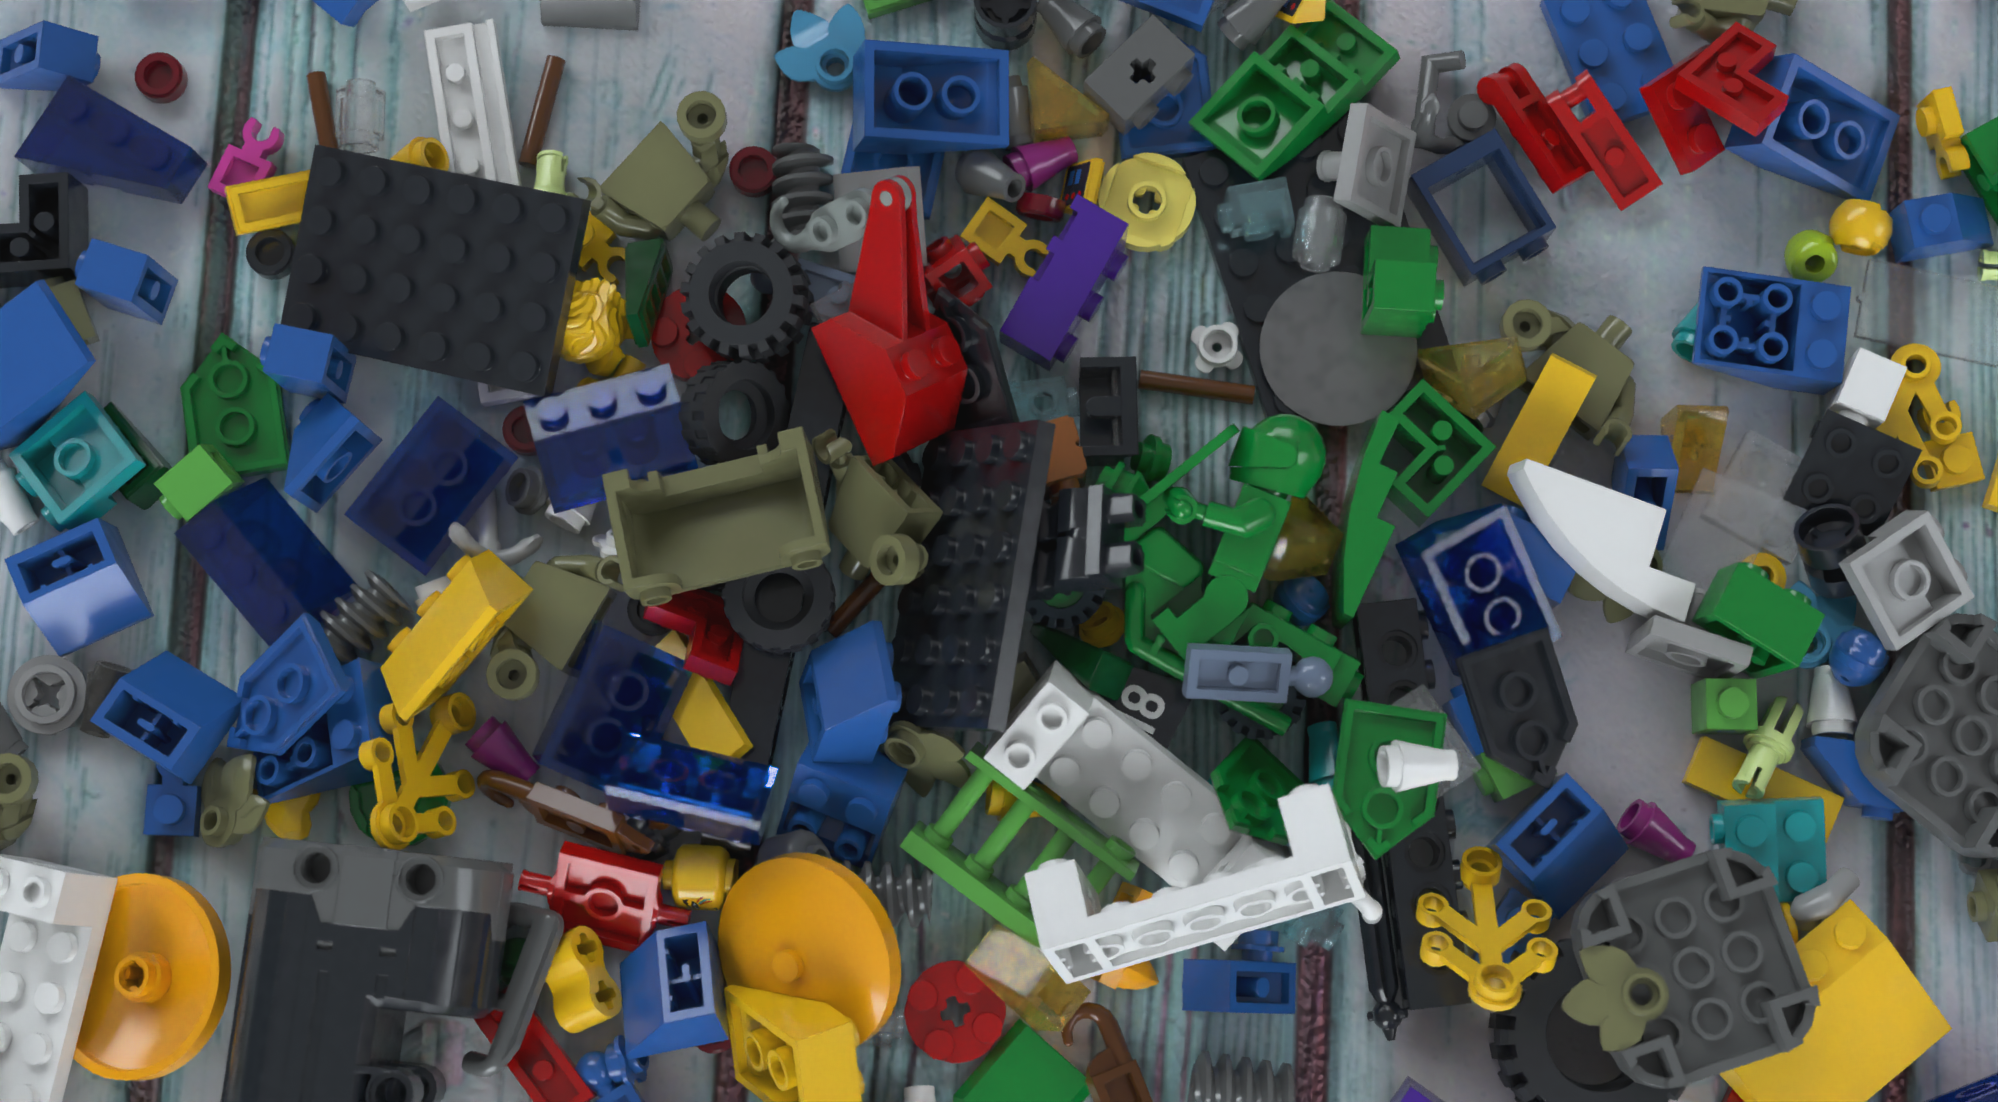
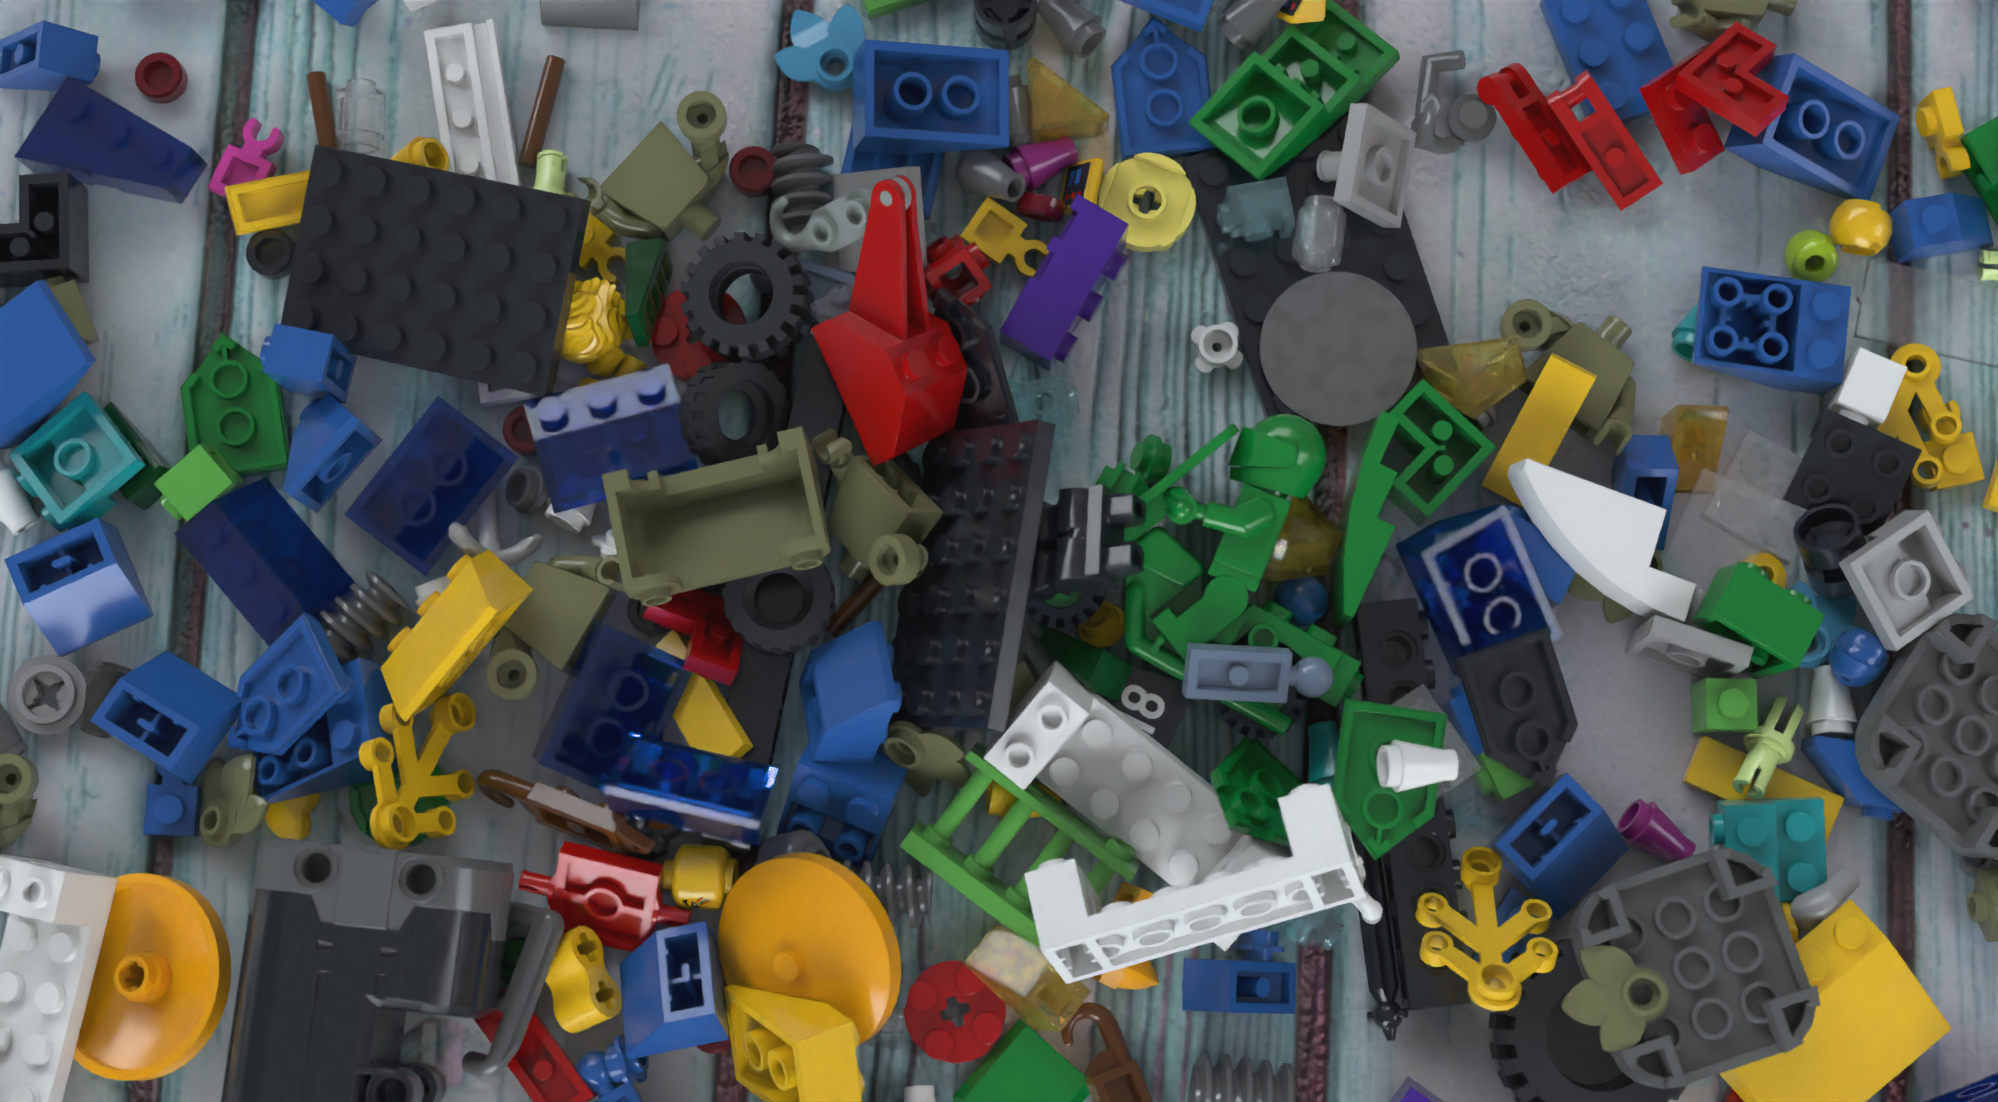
(125, 281): blue brick -> none
(501, 750): magenta cone -> none
(1067, 460): dark orange brick -> none
(1108, 409): black window -> none
(1147, 51): dark grey brick -> none
(1196, 387): reddish brown piece -> none
(1399, 282): green brick -> none
(1482, 151): dark blue window -> none

